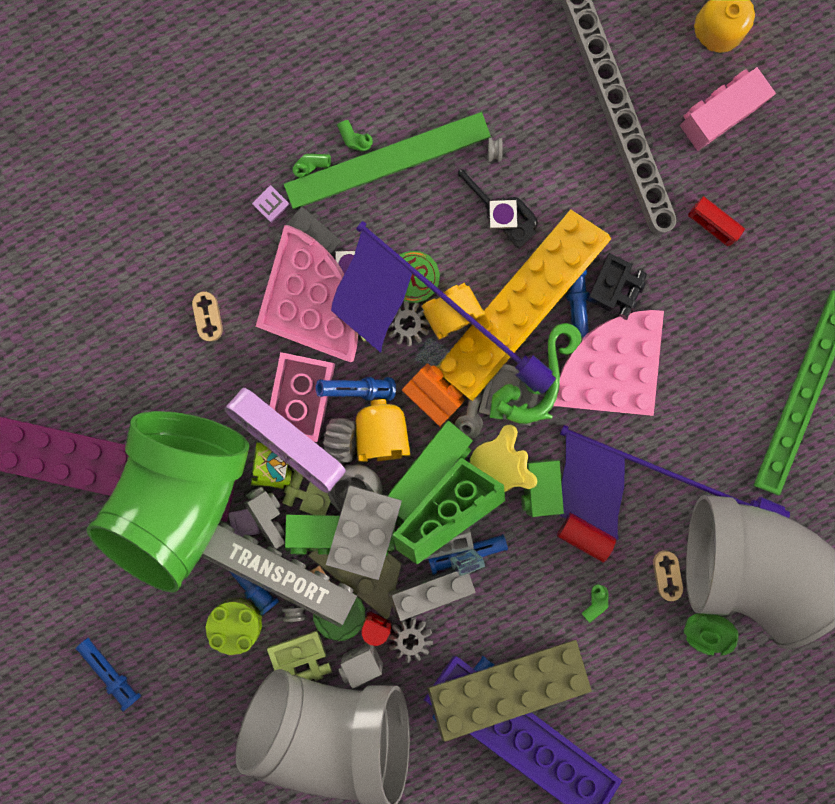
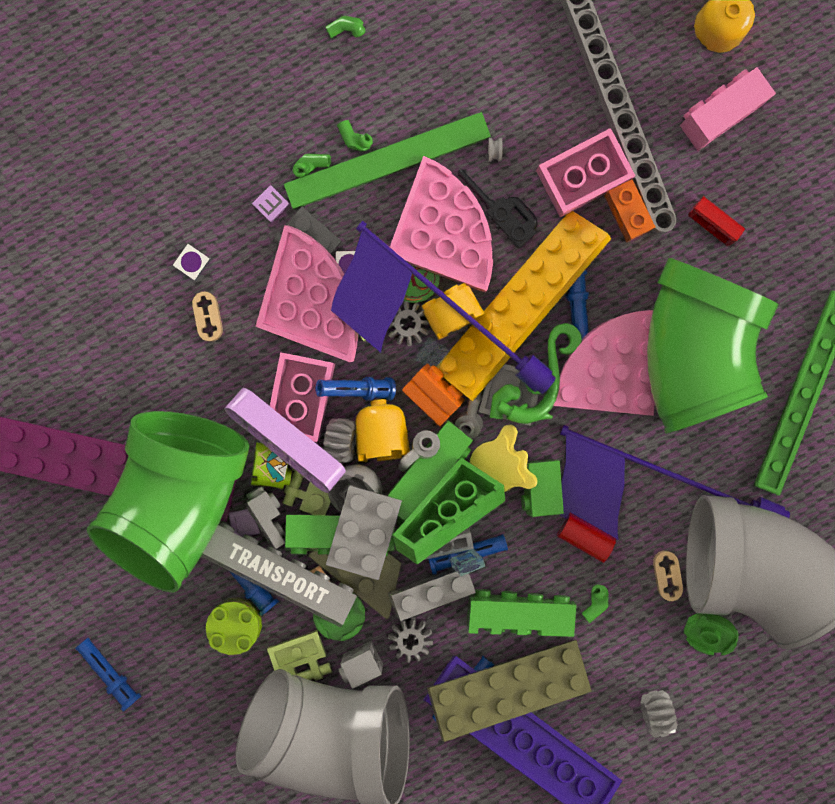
(191, 262): none -> tile
(293, 613): light grey bush -> none
(346, 23): none -> bright green arm
(375, 629): red brick -> none
(419, 450): none -> light grey plate
(445, 229): none -> bright pink plate
(503, 214): tile -> none
(521, 614): none -> bright green wedge
(585, 172): none -> bright pink brick
(609, 283): black plate -> none
(629, 210): none -> orange brick
(658, 713): none -> light grey gear
(703, 346): none -> bright green cylinder

